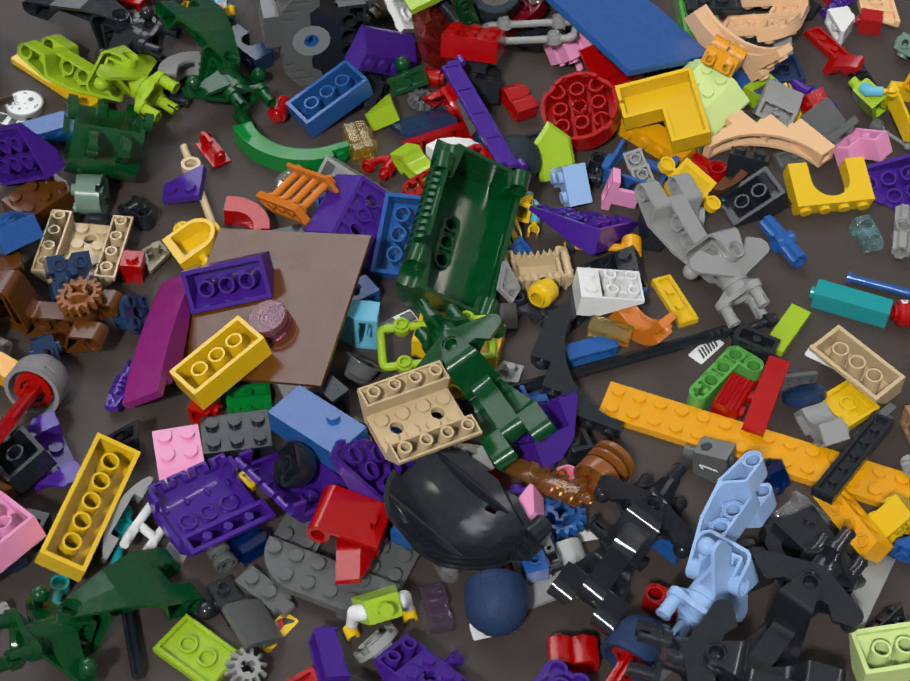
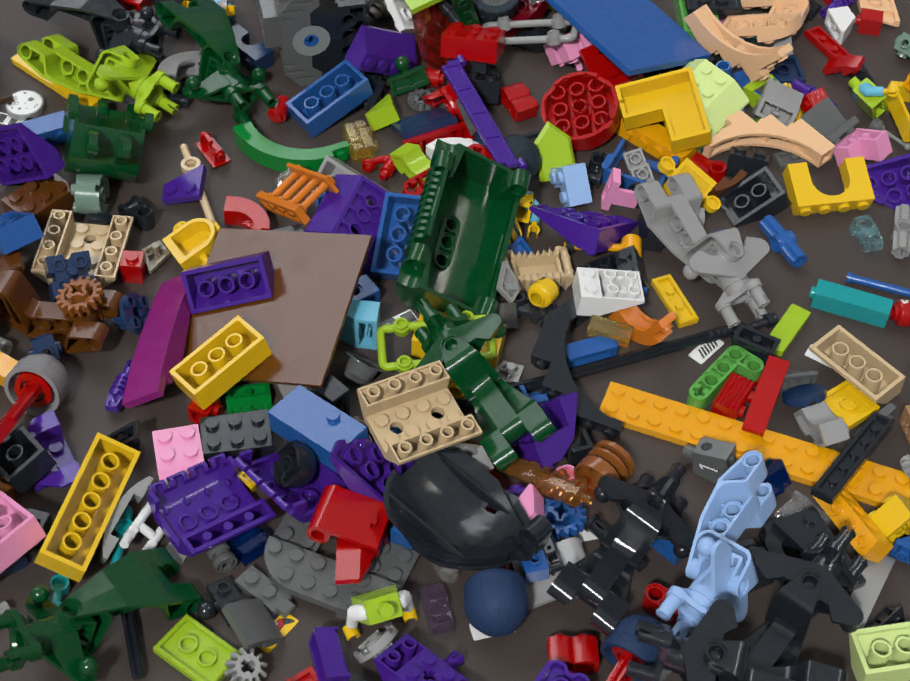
(270, 320): clear pink head -> none
(722, 60): light orange hips -> none

